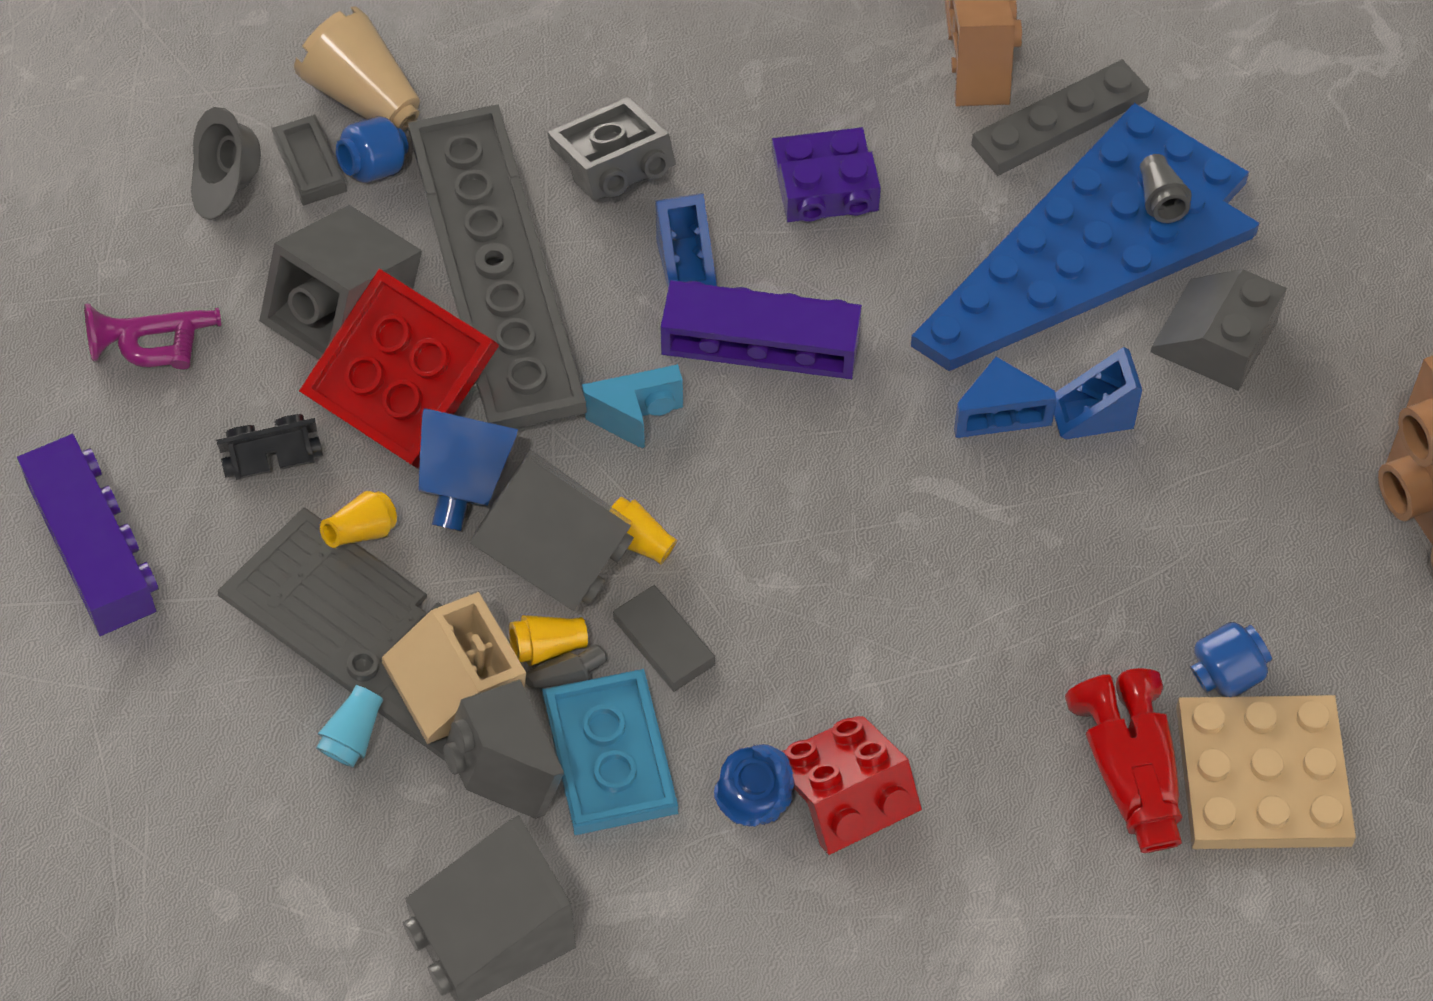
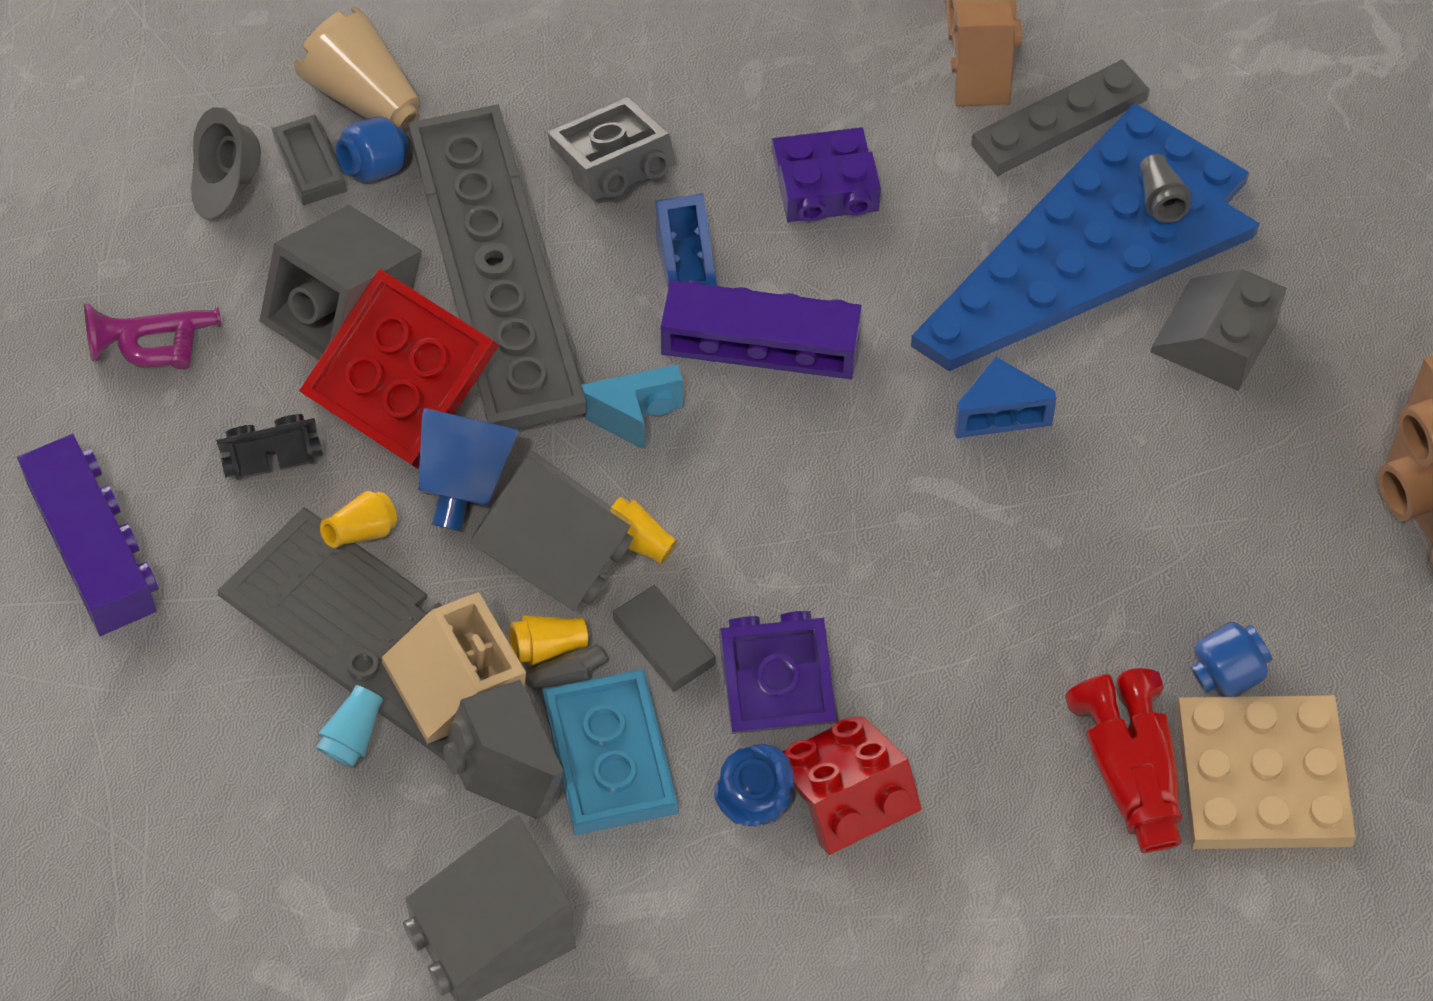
(777, 673): none -> dark purple plate
(1100, 399): blue slope -> none

